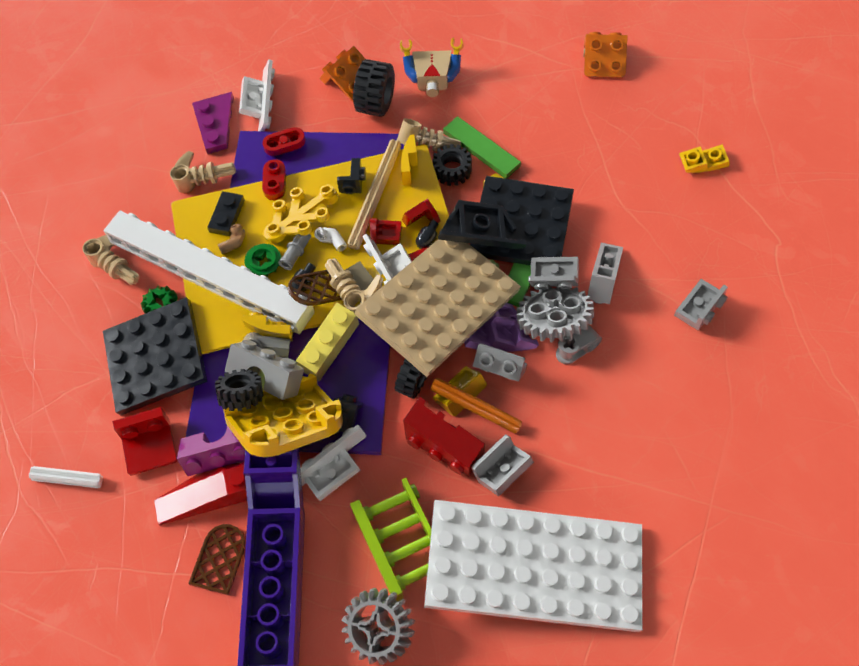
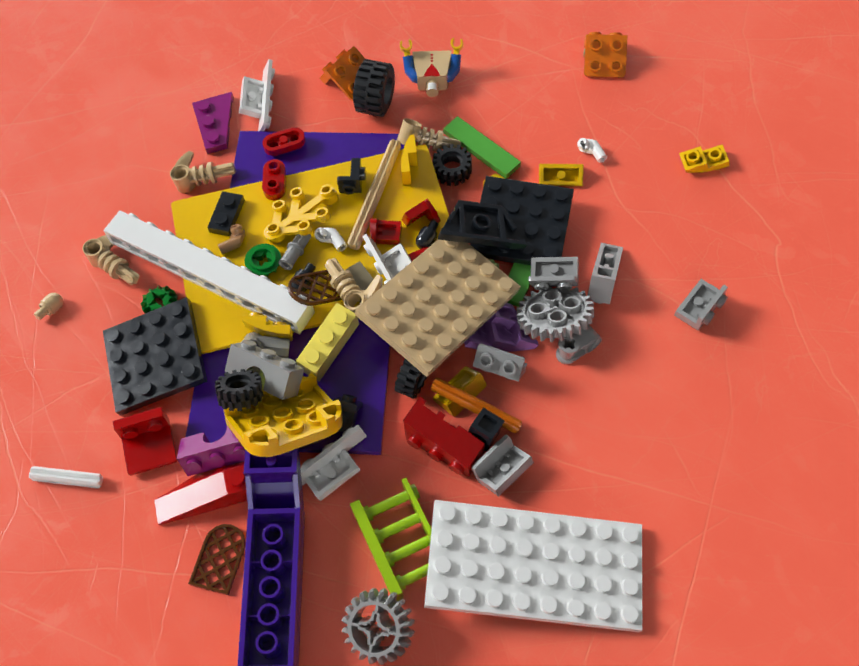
(49, 305): none -> tan cylinder
(486, 427): none -> black brick
(561, 174): none -> yellow slope
(592, 147): none -> white arm

